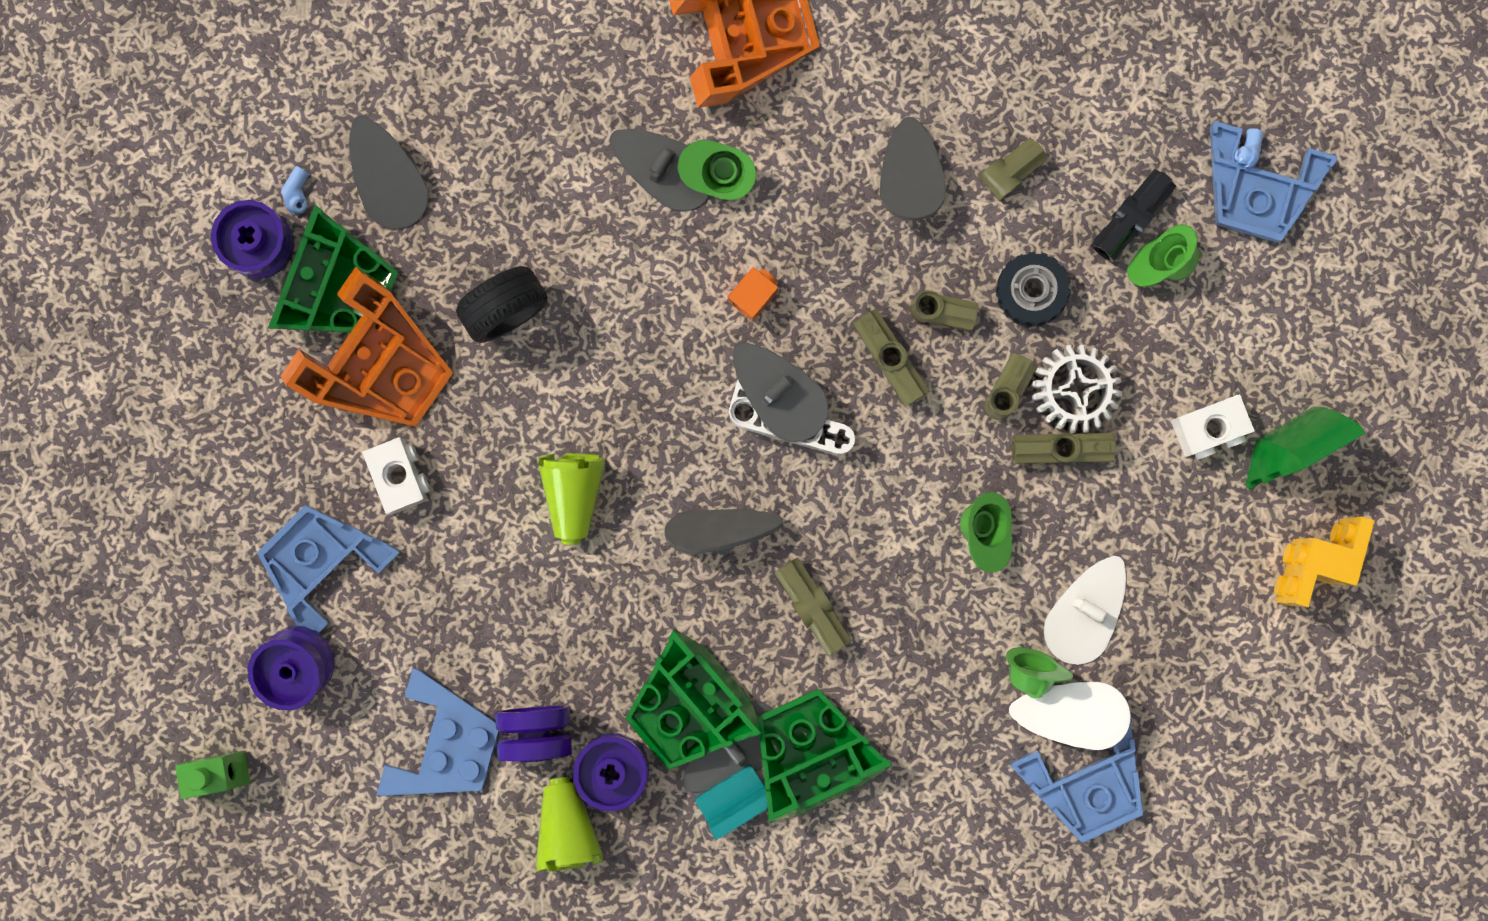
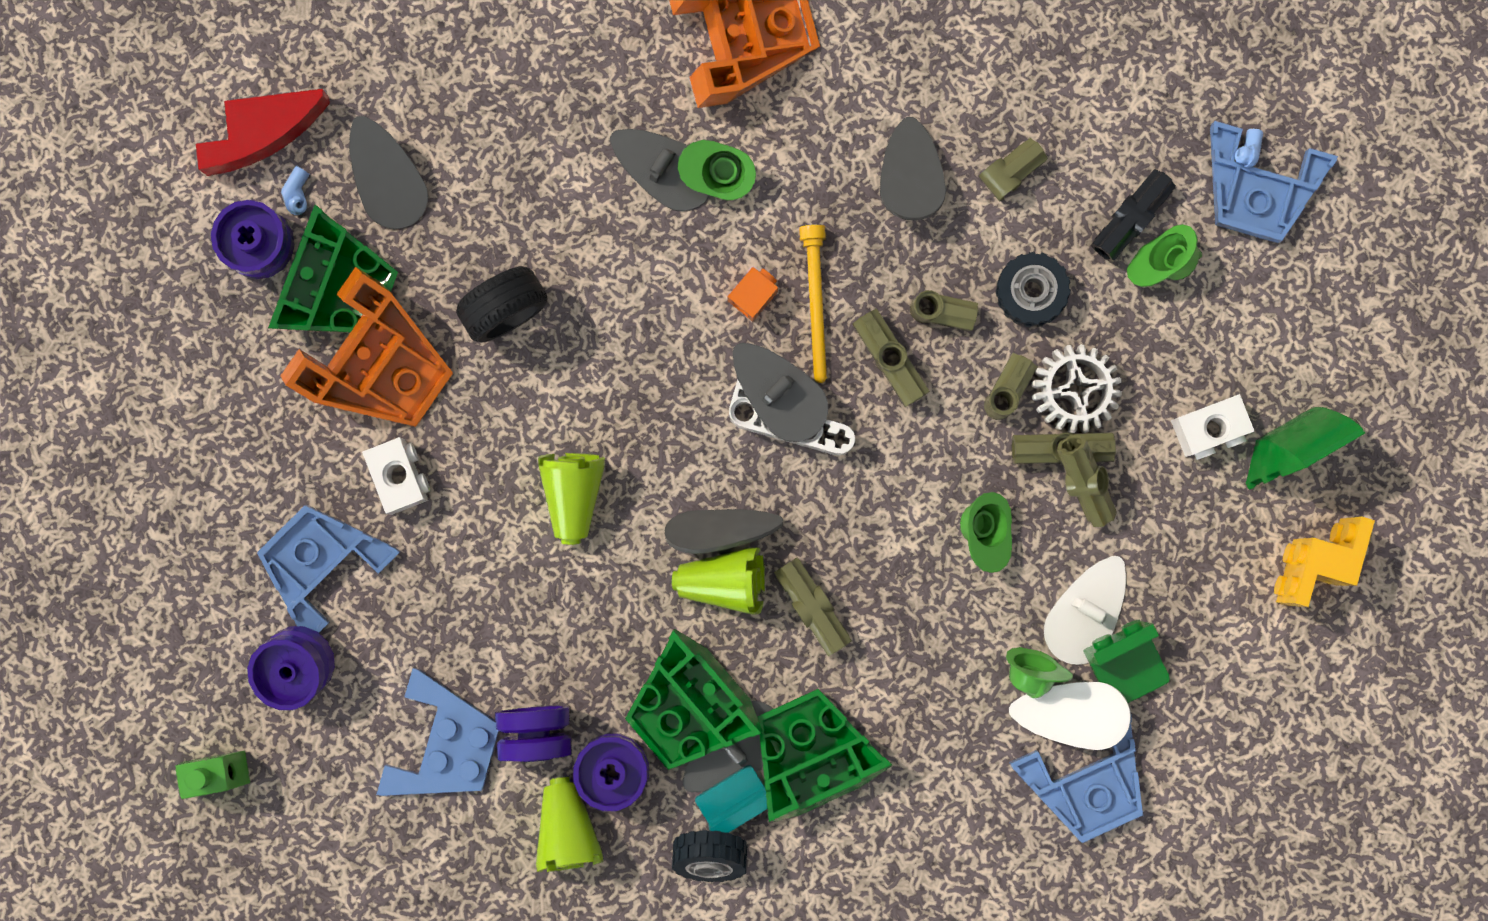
(260, 128): none -> red slope
(709, 856): none -> black wheel
(724, 580): none -> lime cone
(812, 239): none -> yellow piece
(1086, 480): none -> olive piece
(1128, 660): none -> green bracket

